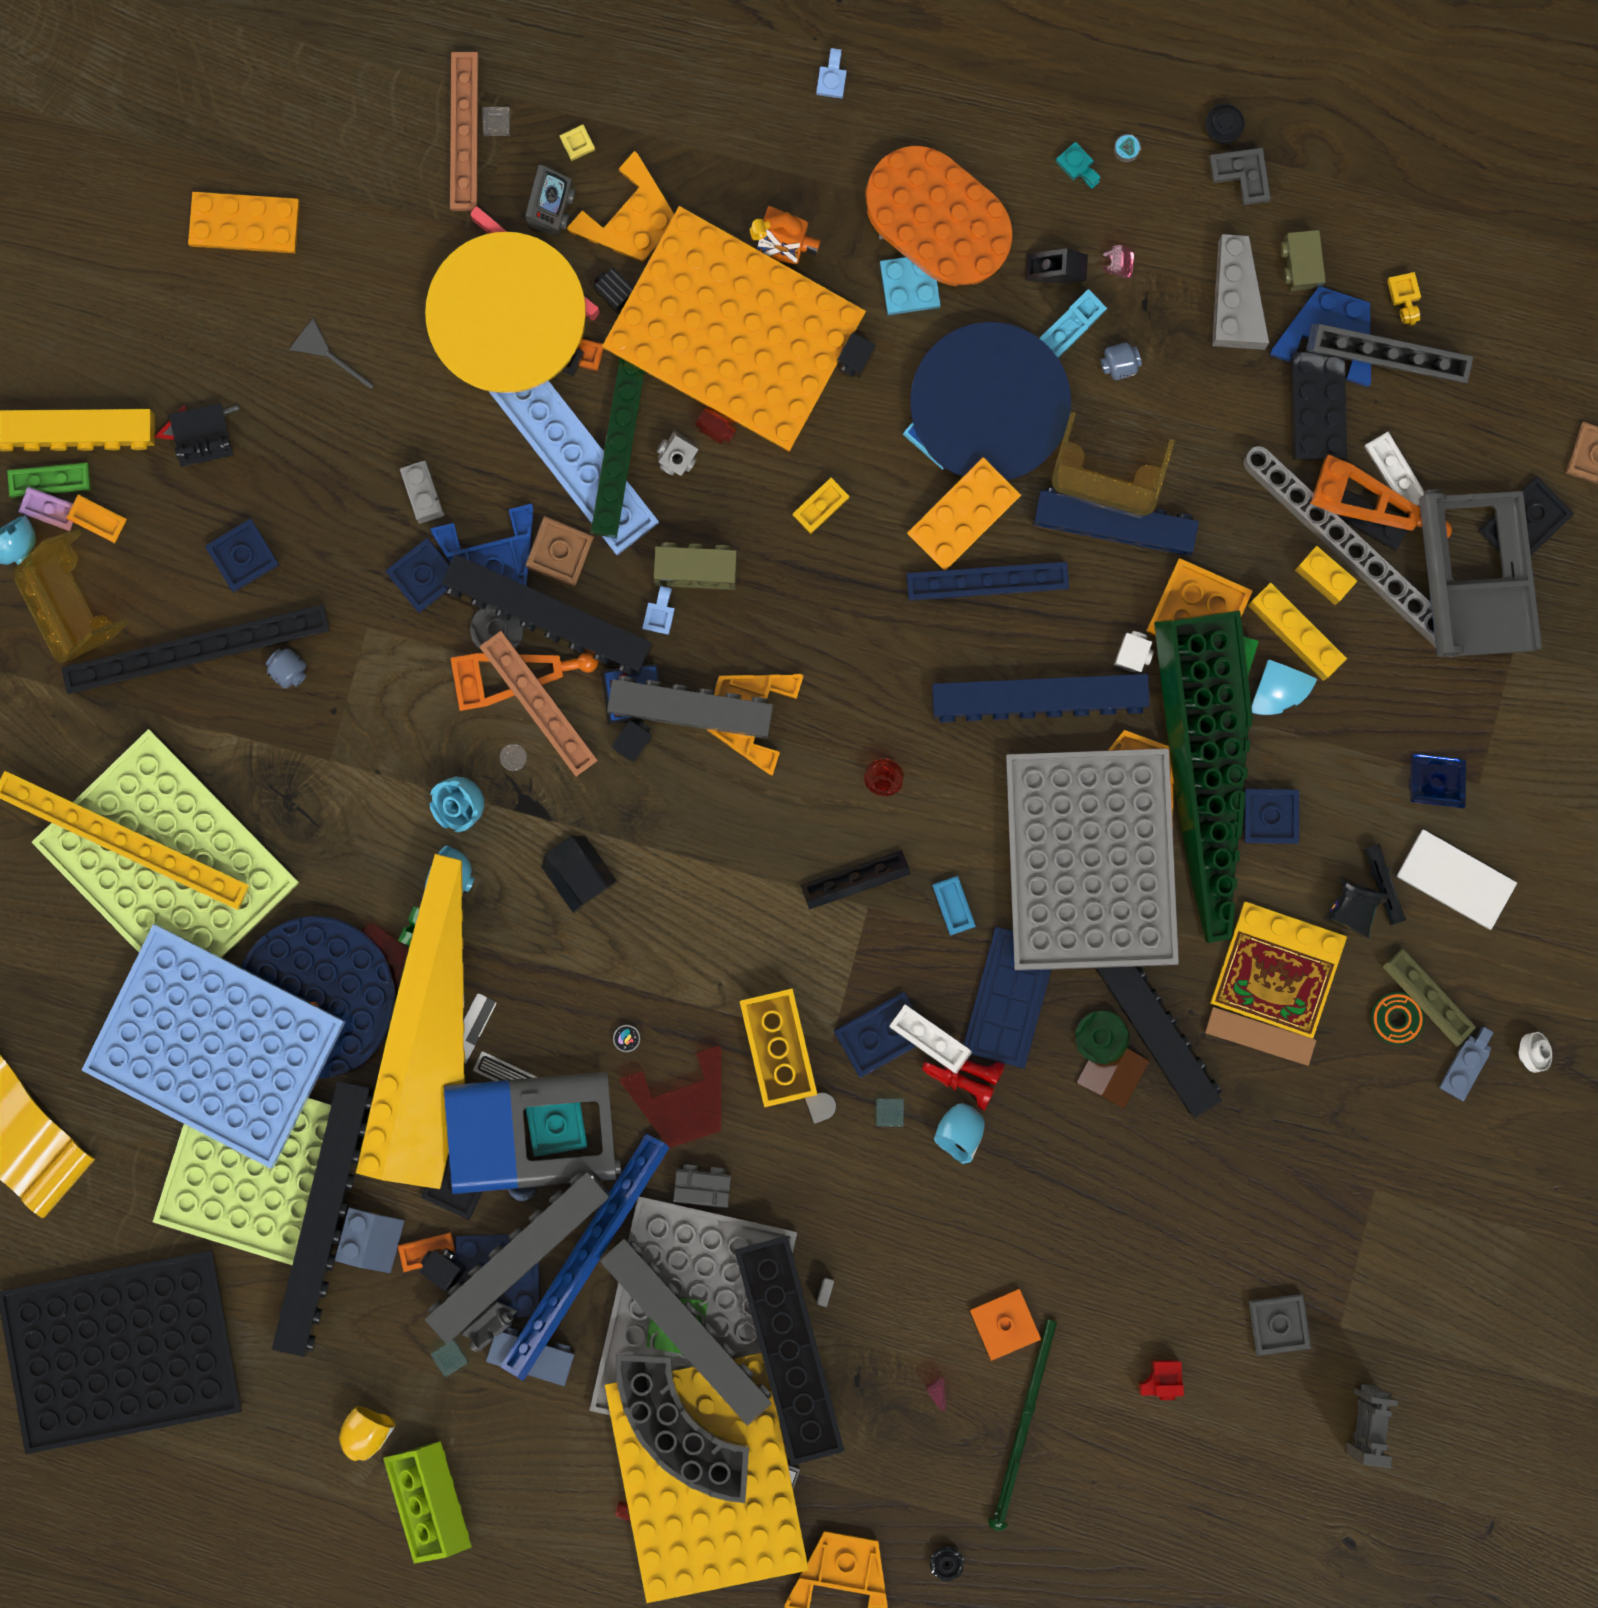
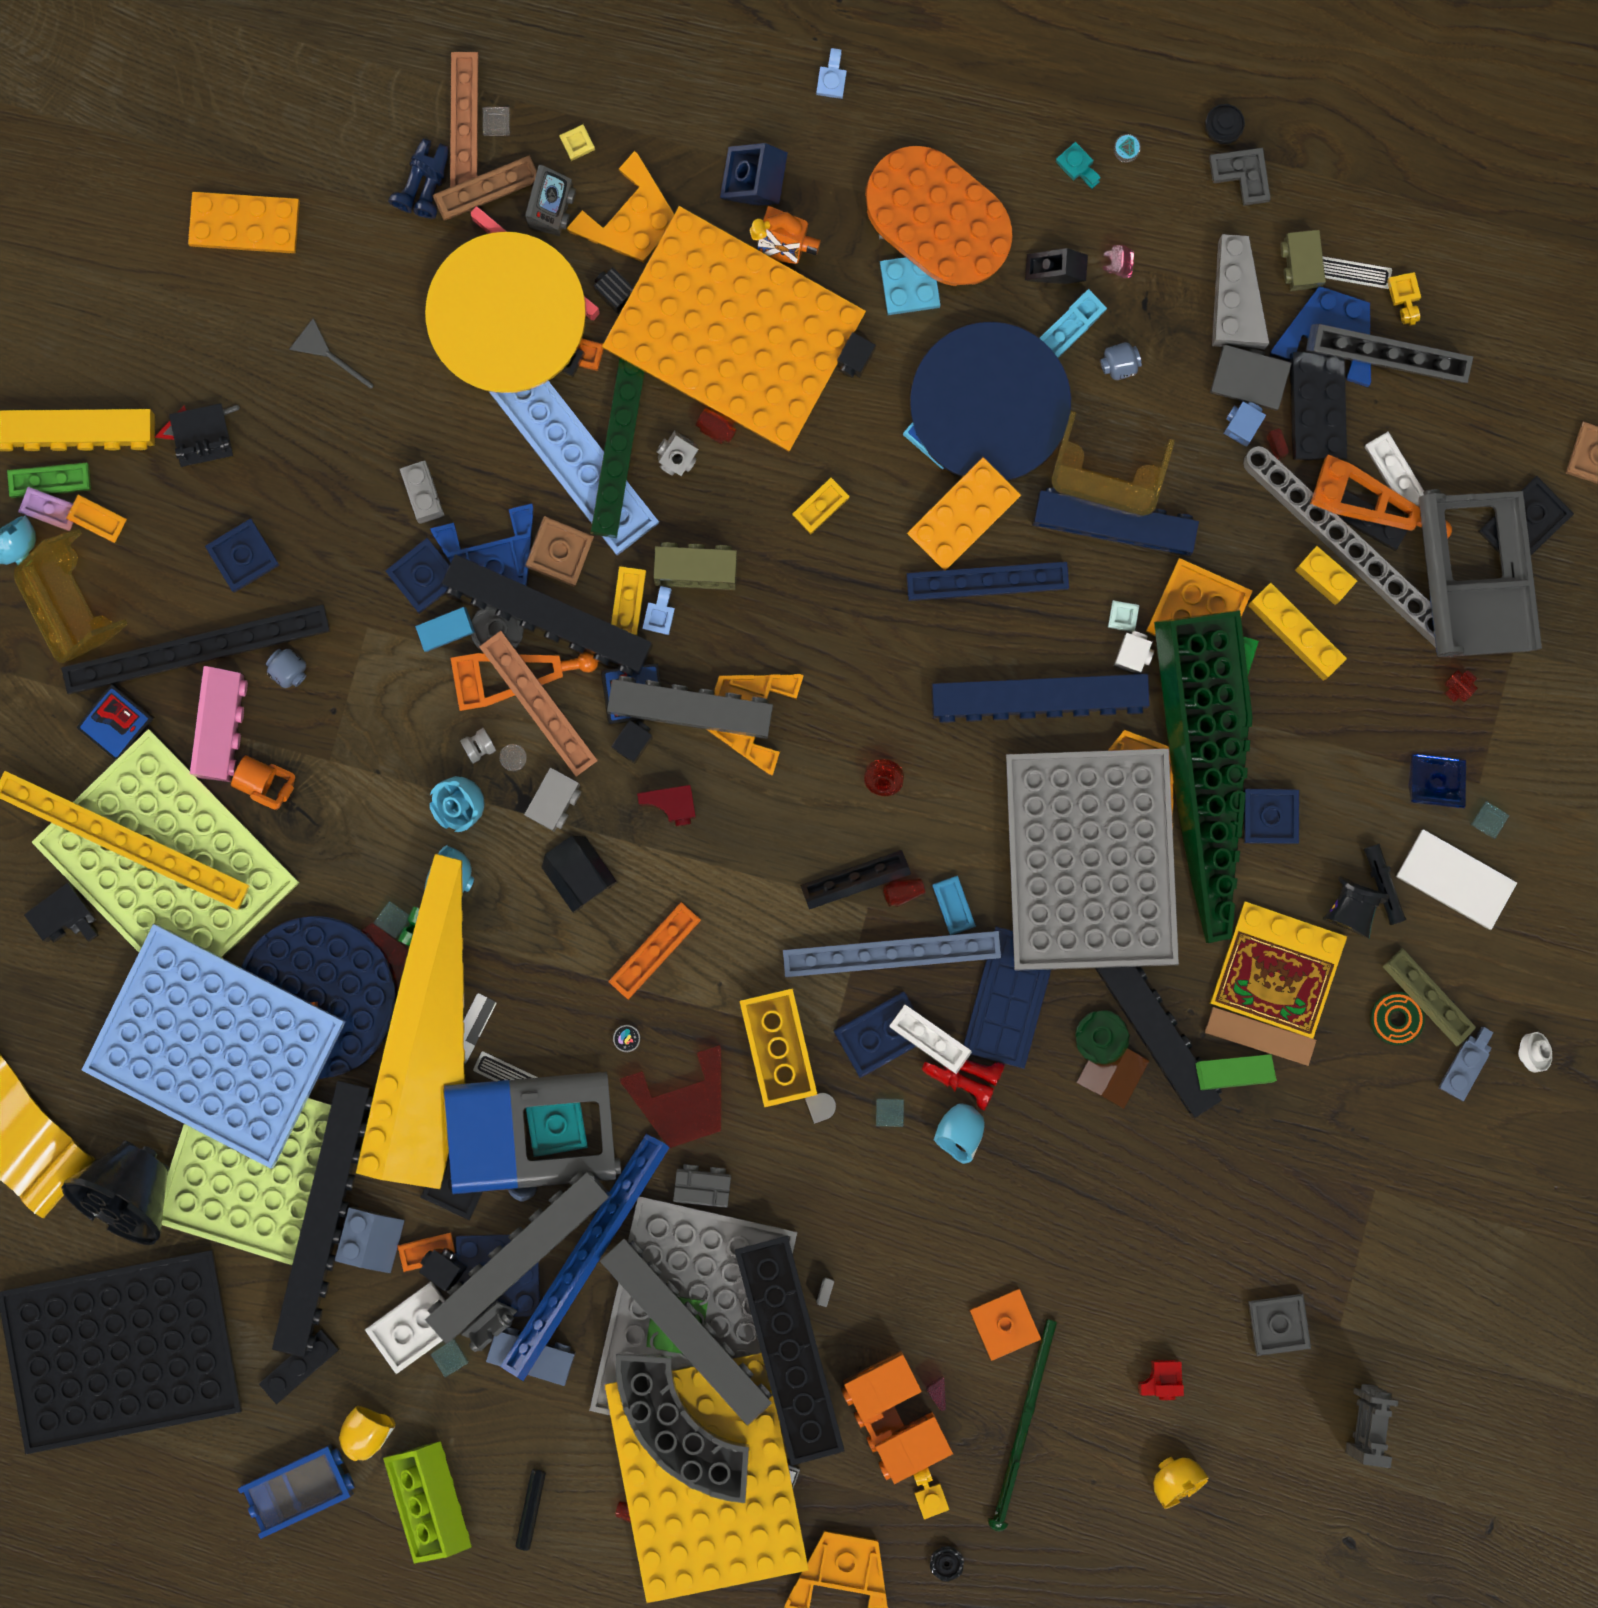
(61, 911): none -> black hinge
(115, 722): none -> slope
(122, 1191): none -> black cone
(218, 724): none -> bright pink slope
(256, 778): none -> orange piece
(297, 1368): none -> black plate
(298, 1490): none -> clear door
(392, 919): none -> clear light blue tile
(403, 1332): none -> white tile
(425, 166): none -> dark blue piece
(445, 629): none -> dark azure tile
(483, 742): none -> light grey wheel
(486, 188): none -> medium nougat tile
(530, 1509): none -> black axle
(553, 799): none -> light grey brick
(628, 599): none -> yellow plate
(654, 951): none -> orange tile
(674, 802): none -> dark red arch
(754, 174): none -> dark blue slope
(892, 954): none -> sand blue plate
(901, 1447): none -> orange piece
(903, 891): none -> clear red cone
(931, 1498): none -> yellow plate
(1123, 616): none -> light aqua tile
(1178, 1480): none -> yellow cylinder
(1236, 1072): none -> bright green tile
(1244, 422): none -> medium blue brick
(1250, 377): none -> dark grey container
(1278, 444): none -> clear red tile
(1280, 689): medium azure brick -> none
(1356, 272): none -> sticker
(1460, 686): none -> clear red gear
(1490, 820): none -> clear light blue tile

